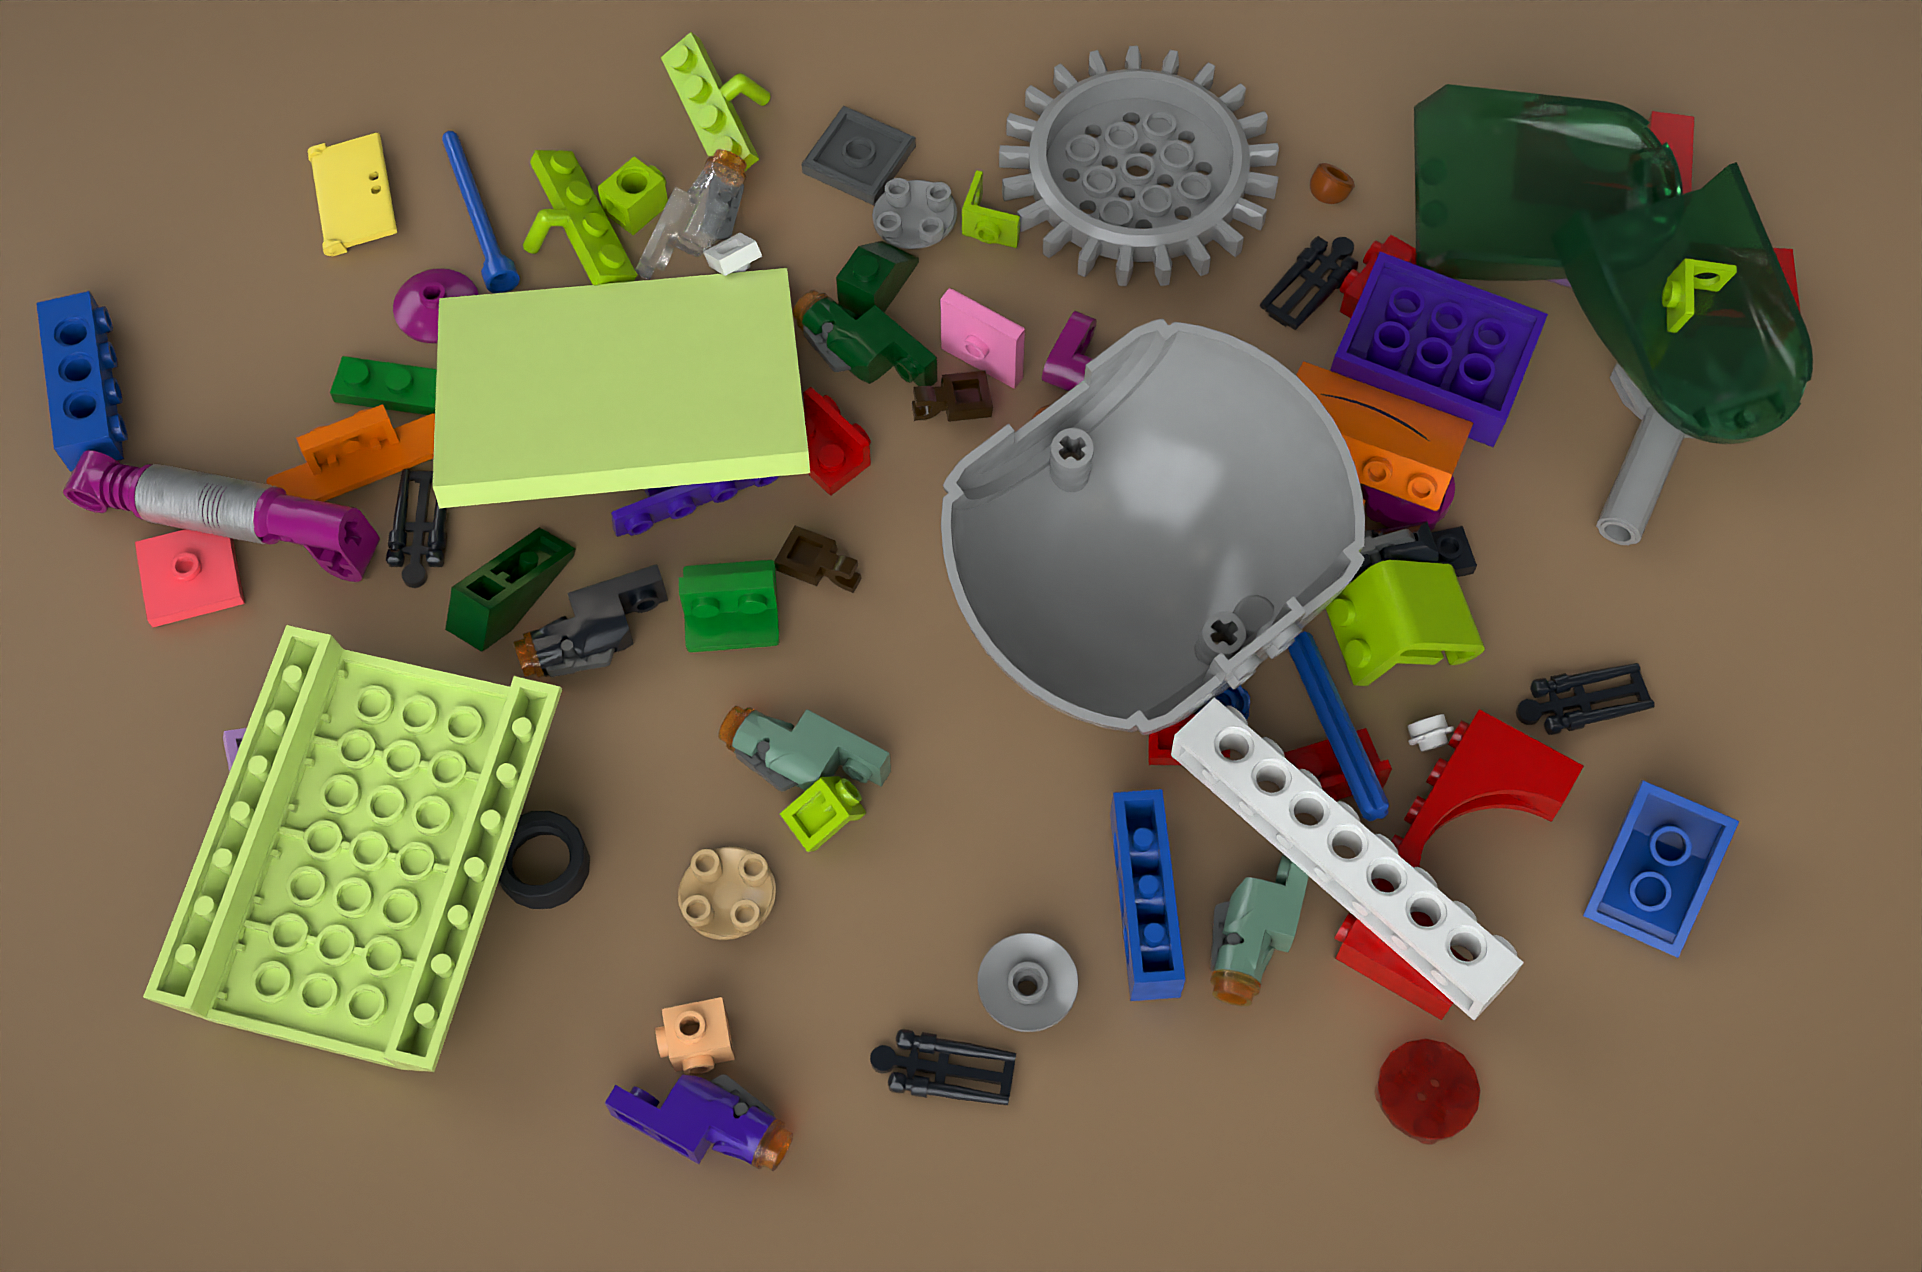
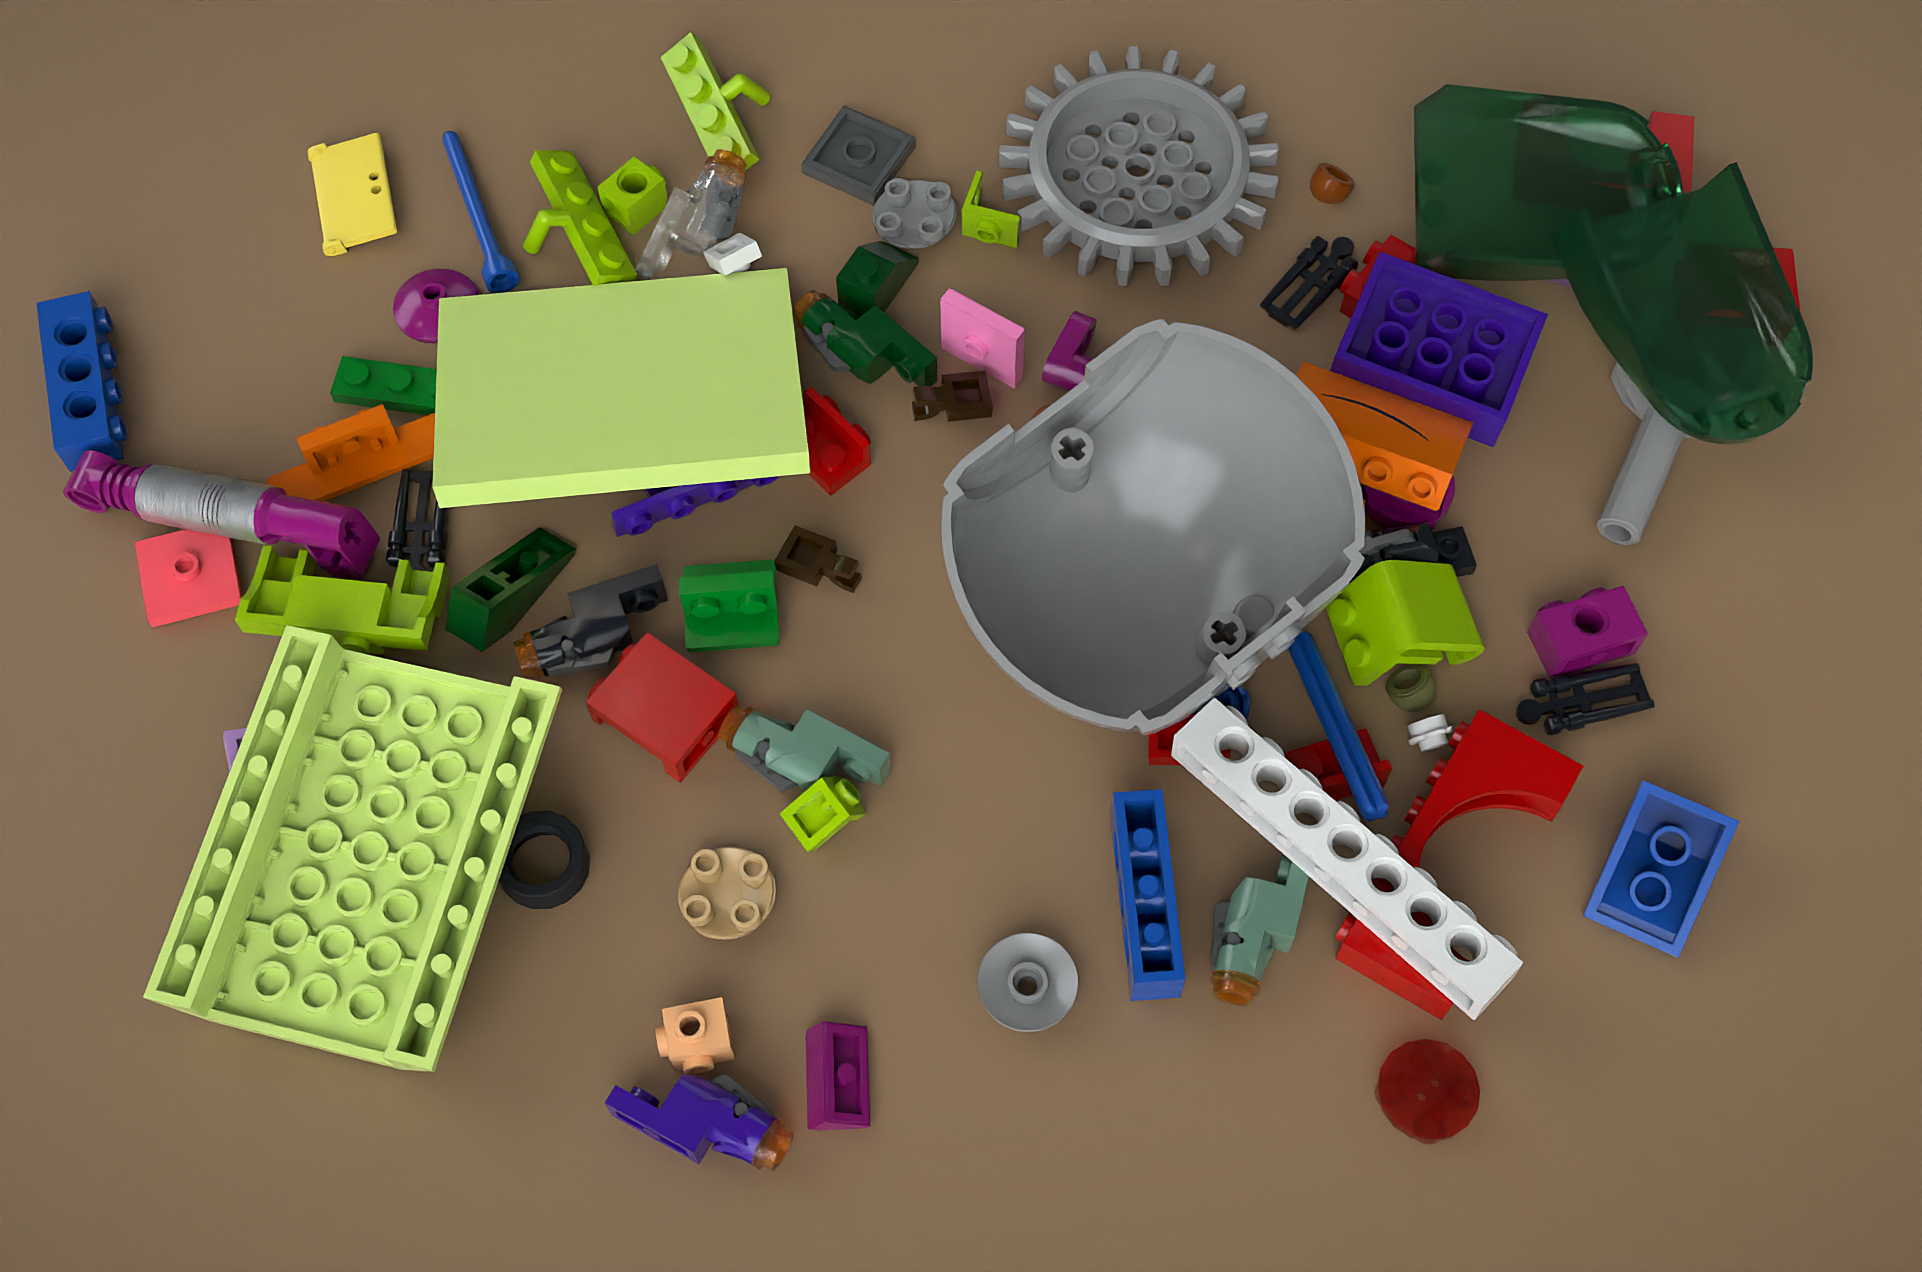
(356, 613): none -> lime bracket
(662, 704): none -> red panel
(837, 1077): none -> magenta slope
(885, 1060): black piece -> none
(1416, 697): none -> olive piece
(1568, 649): none -> magenta brick
(1680, 285): lime bracket -> none

